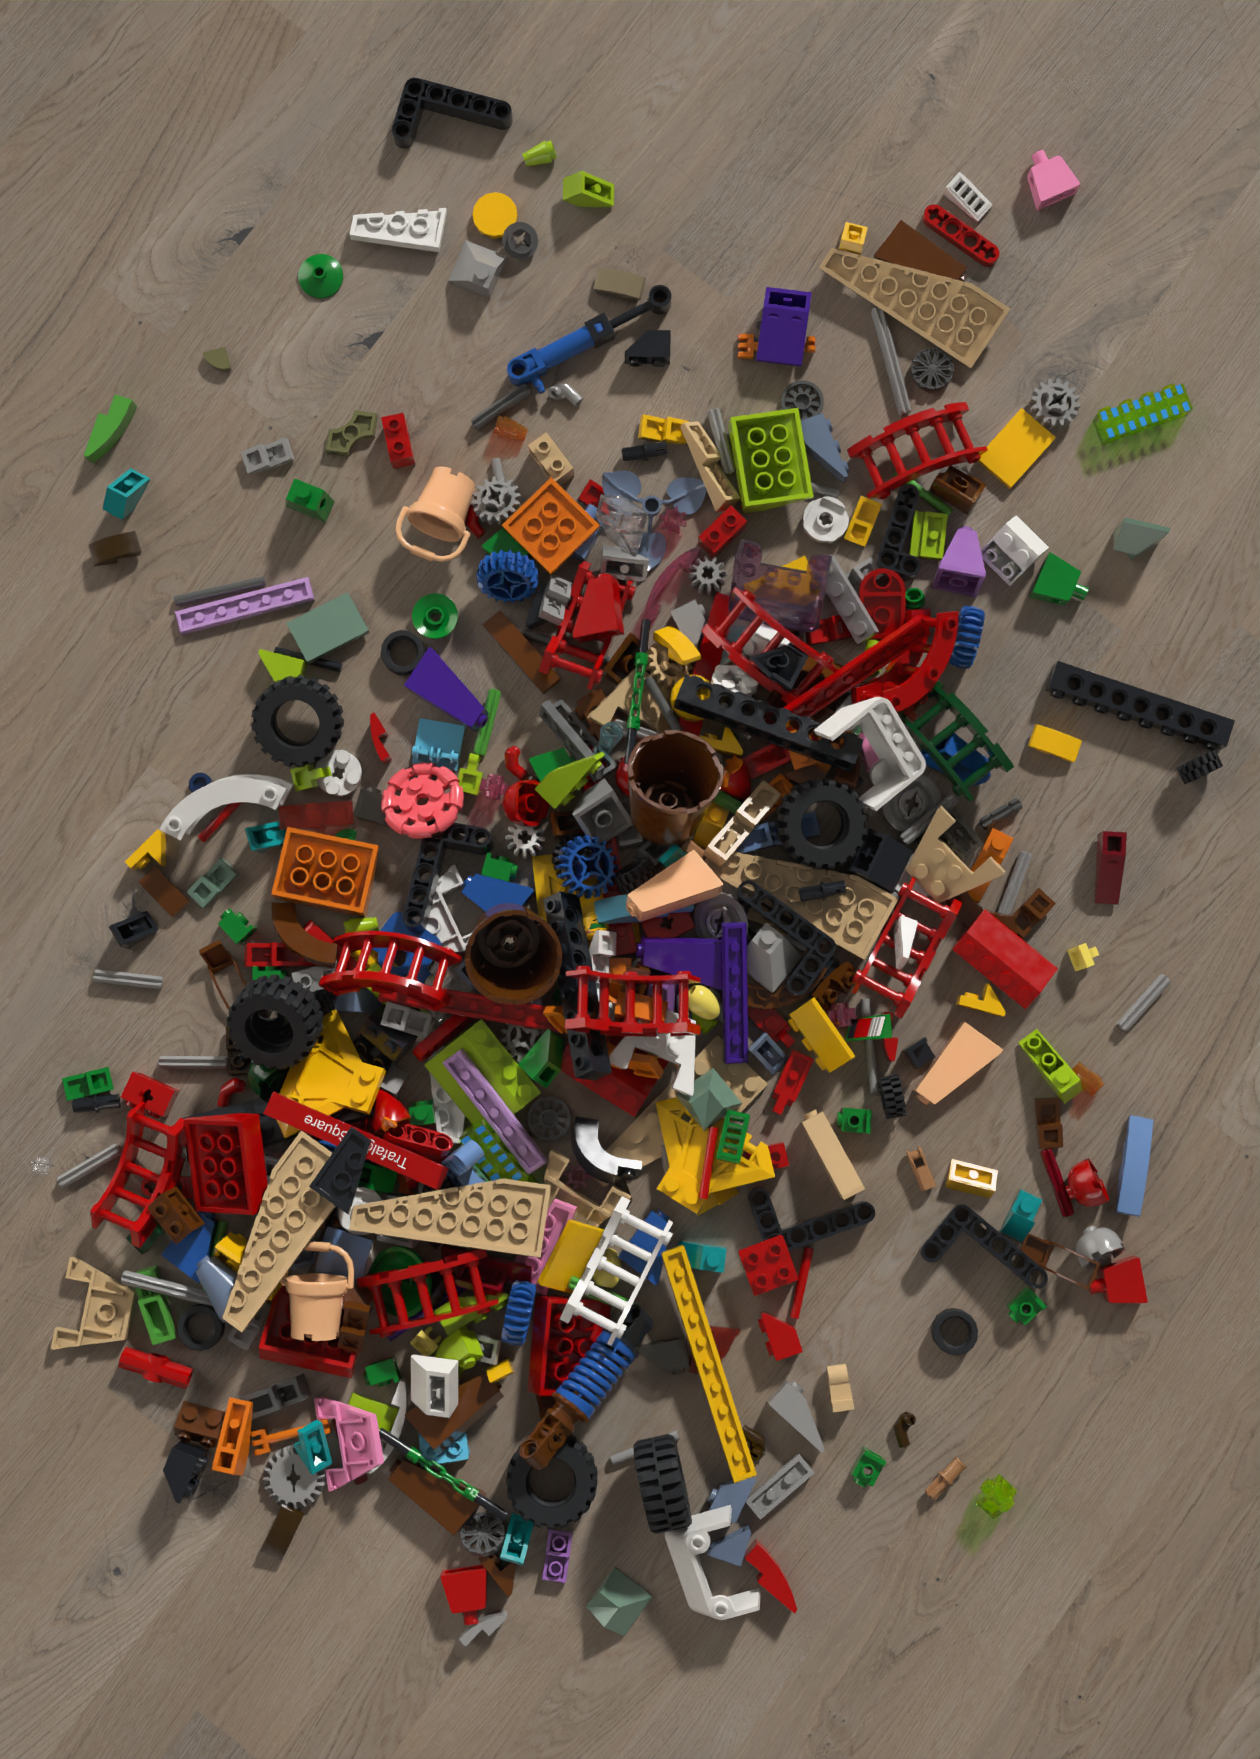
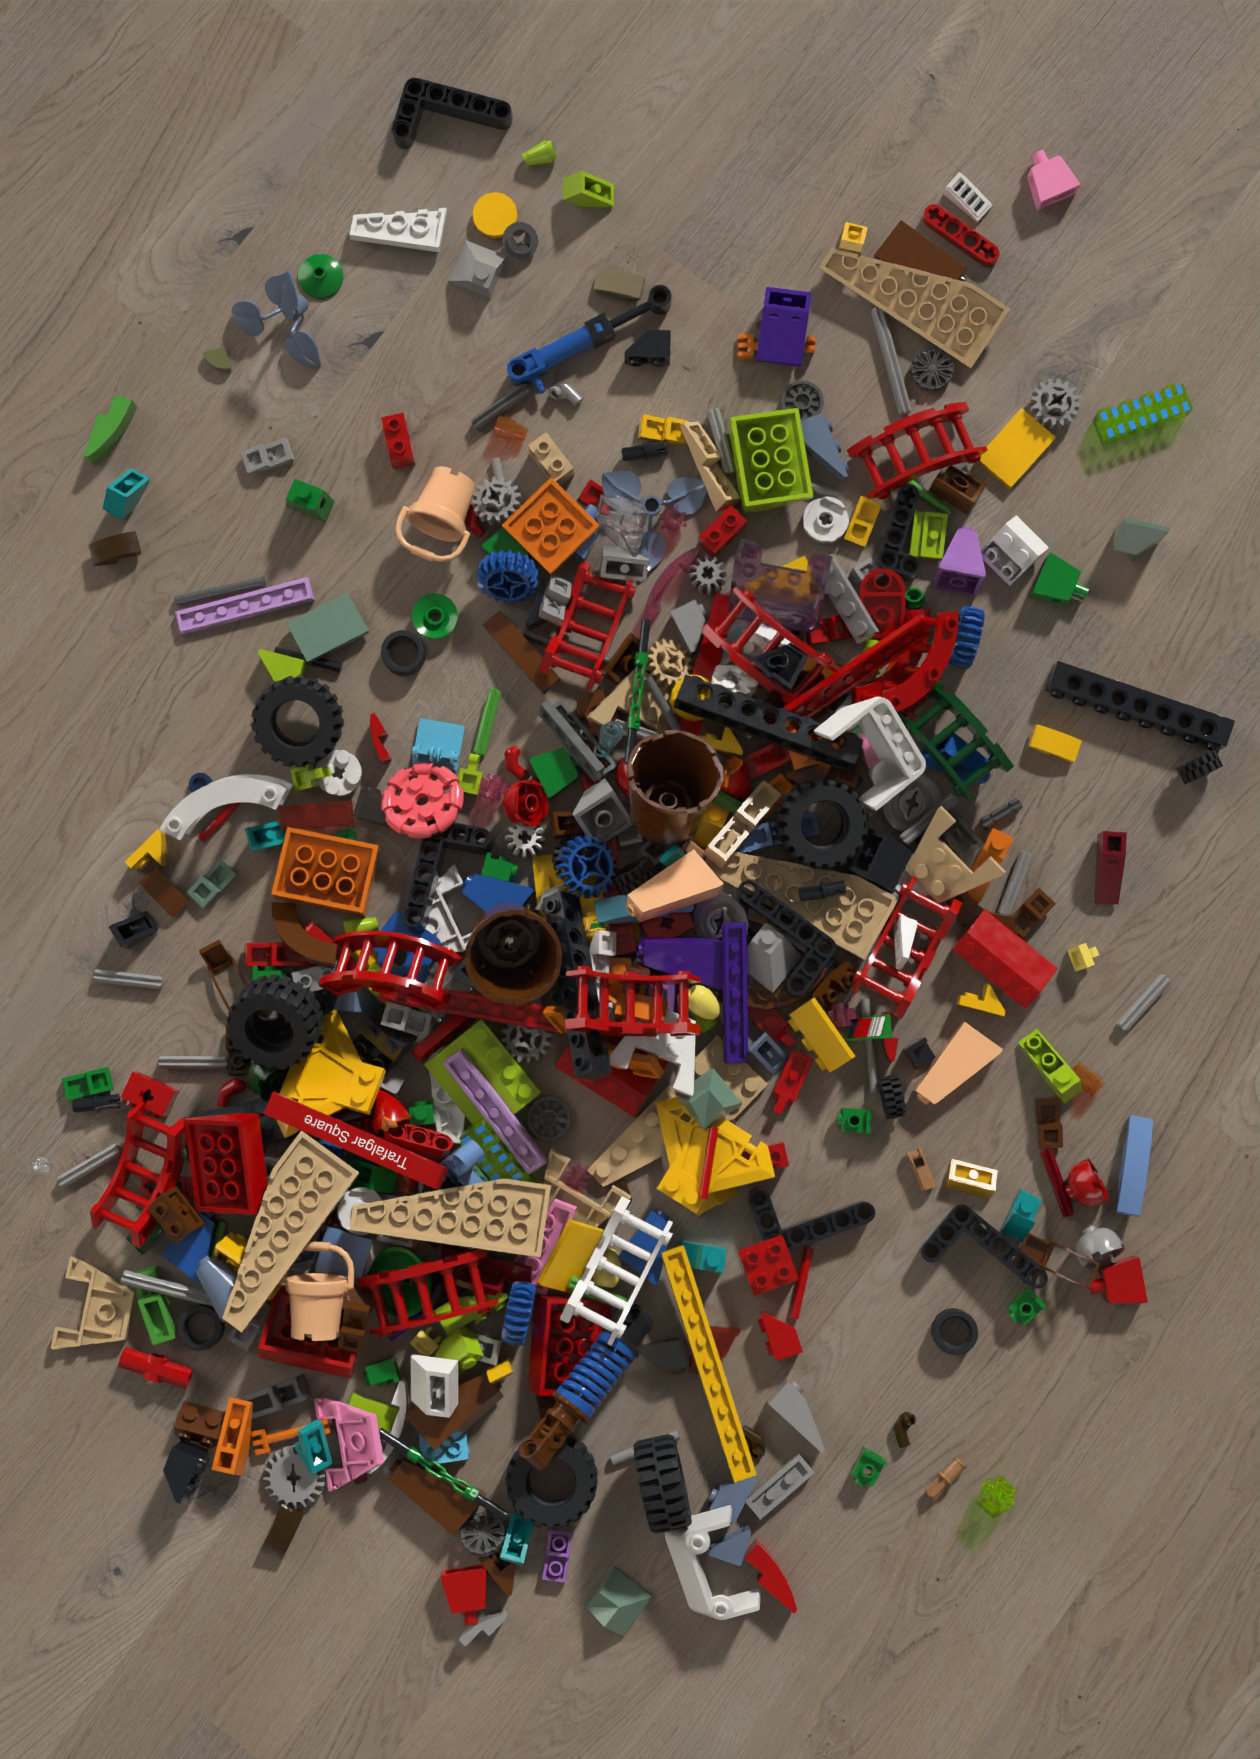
(236, 926): green brick -> none
(282, 292): none -> sand blue plant
(342, 439): olive tile -> none
(343, 1170): black wing -> none
(443, 689): dark purple slope -> none
(540, 906): none -> light grey arm
(544, 1058): green slope -> none
(563, 781): lime slope -> none
(595, 1159): arch -> none
(600, 610): red slope -> none
(678, 645): yellow slope -> none
(736, 1117): green slope -> none
(832, 1154): tan slope -> none
(839, 1388): tan leg -> none

